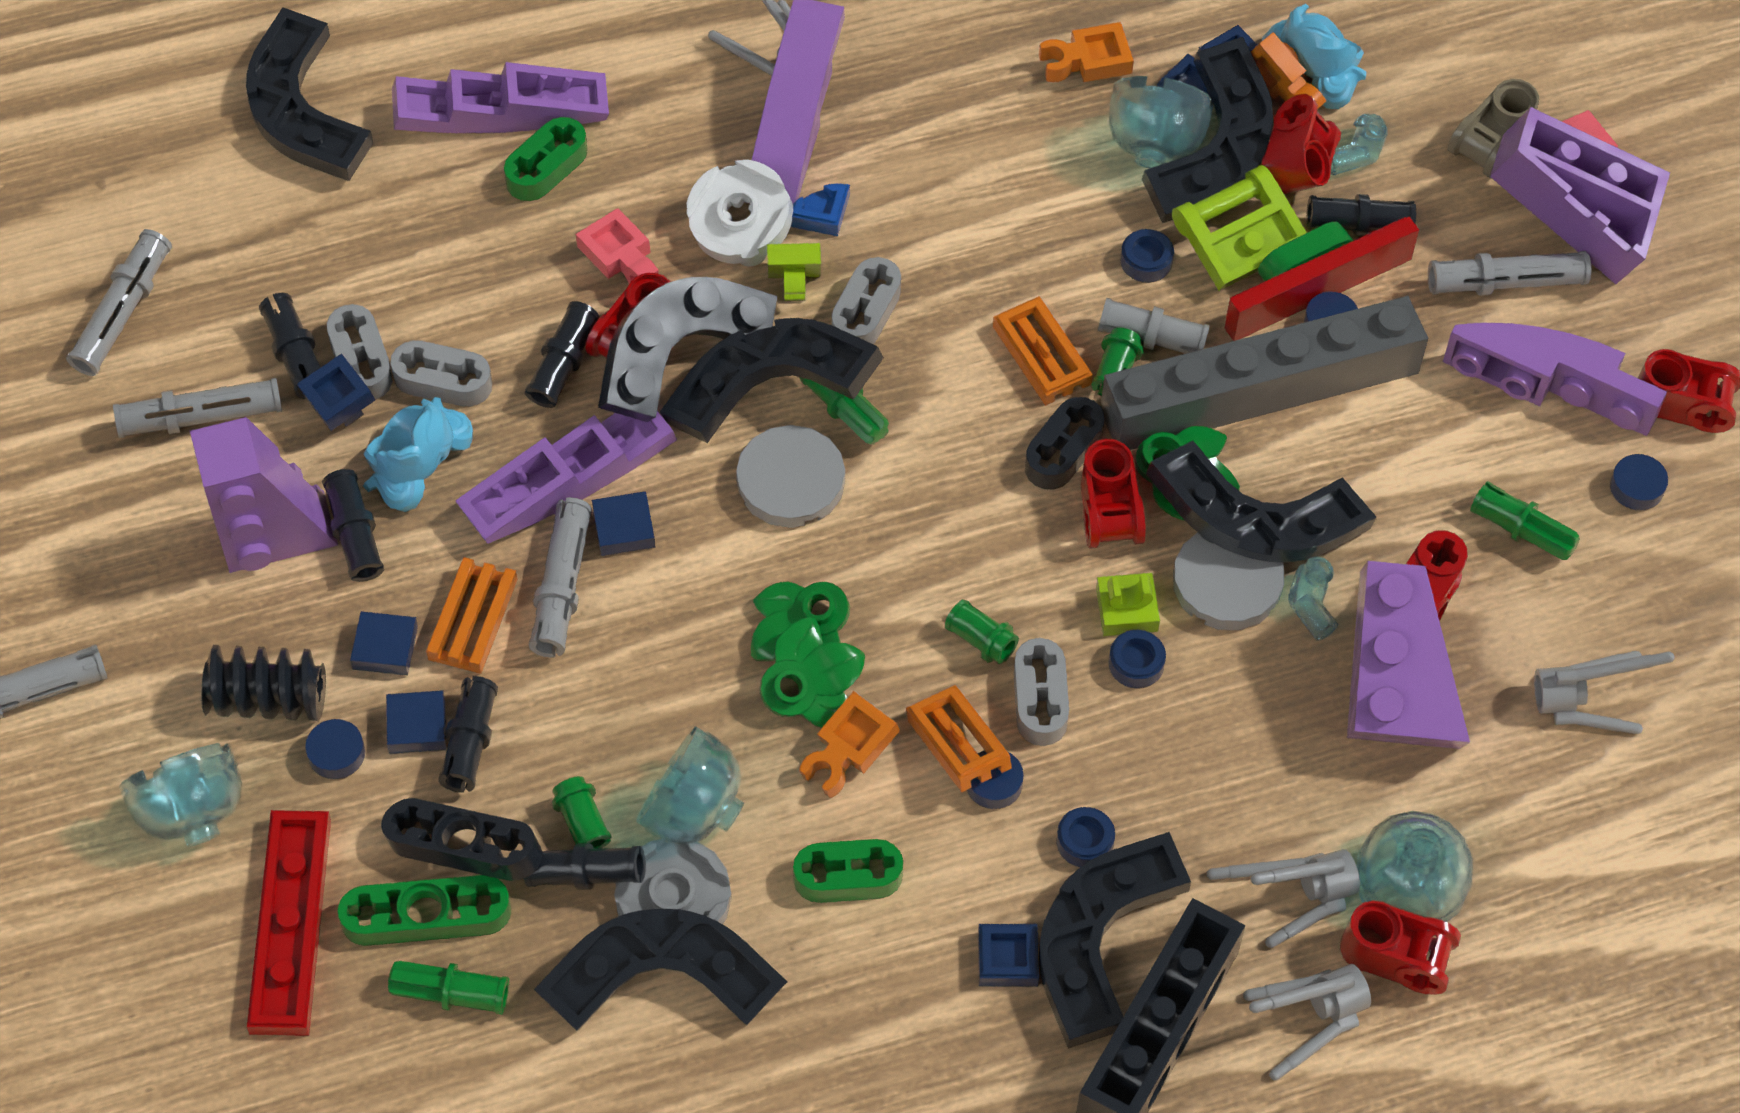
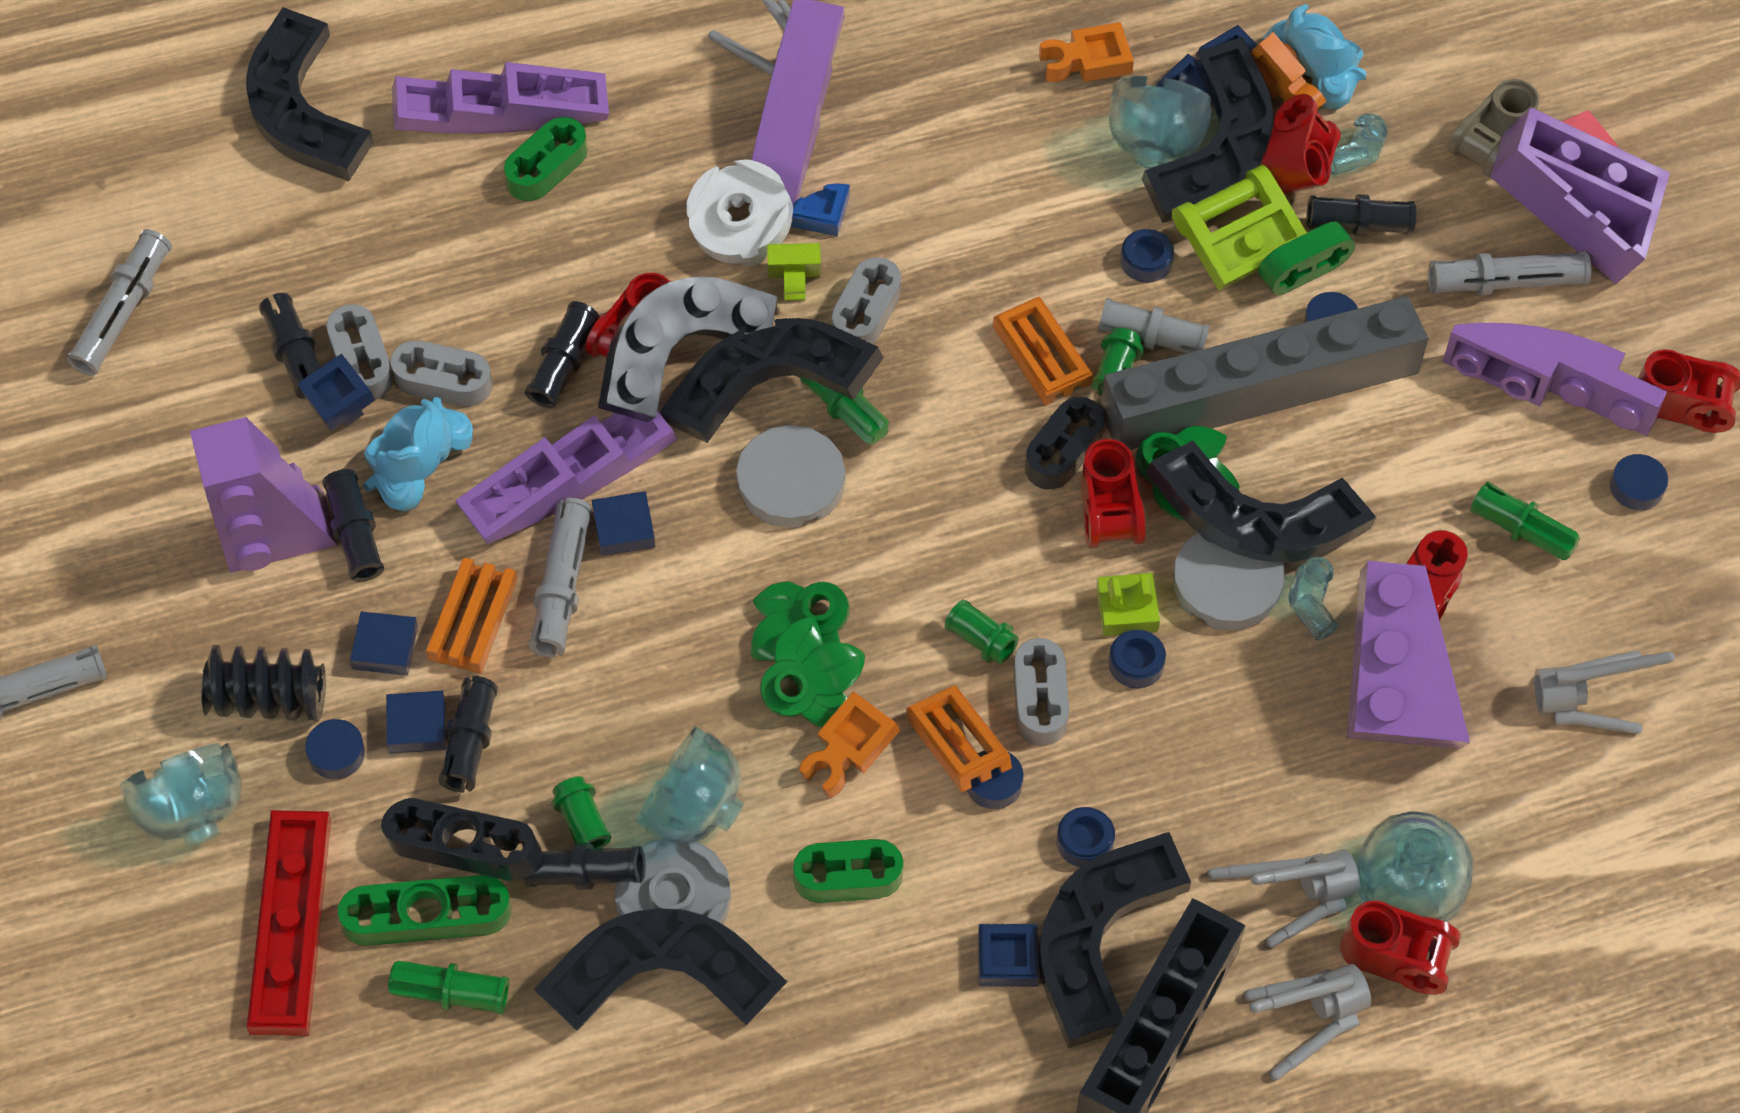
(132, 419): light grey pin -> none
(616, 246): coral plate -> none
(1330, 272): red tile -> none

